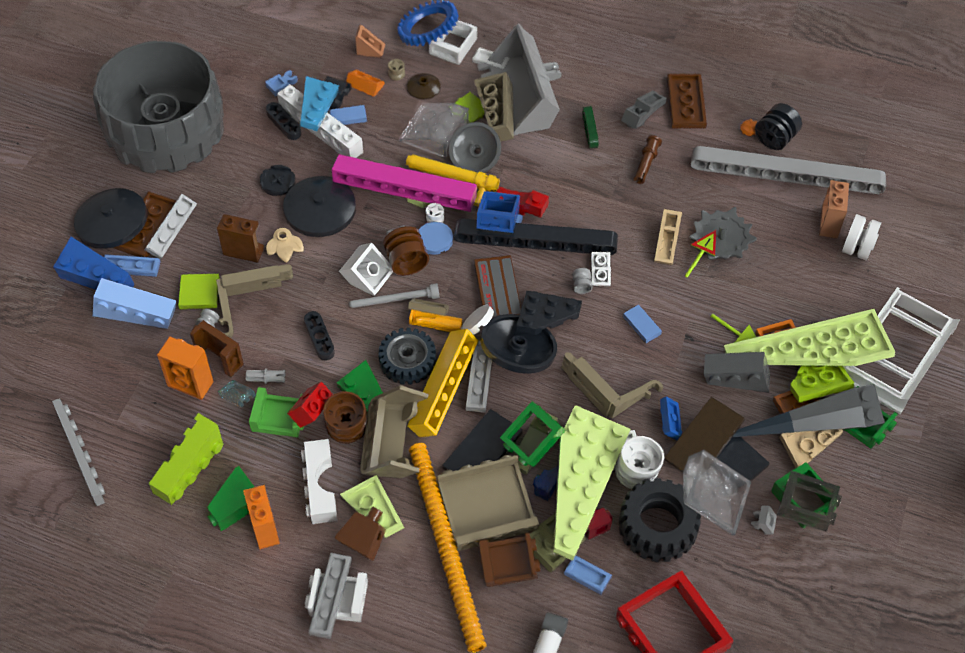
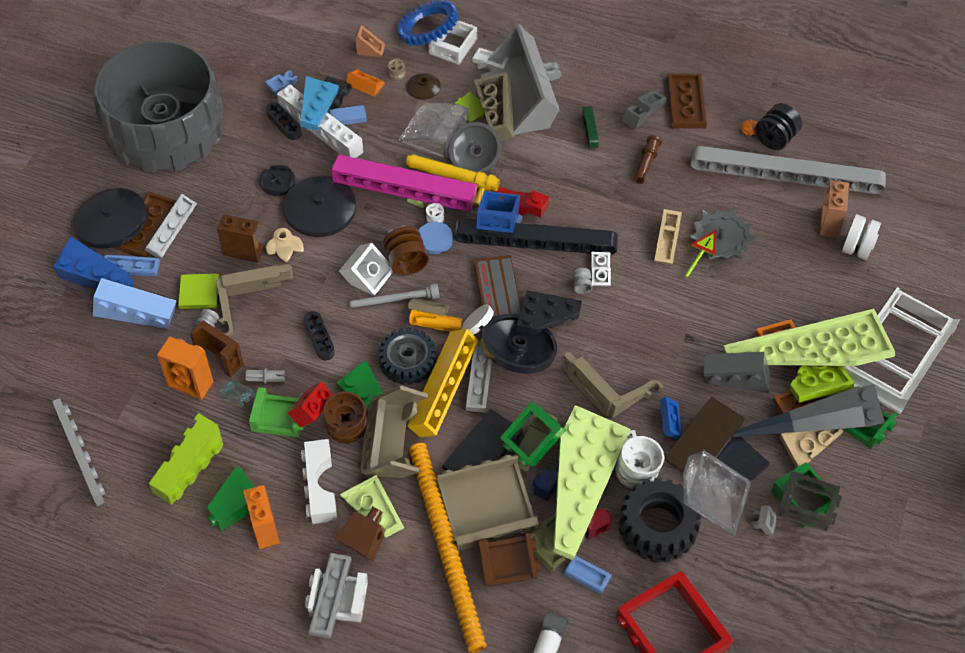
(642, 324): medium blue tile -> none
(747, 333): lime piece -> none

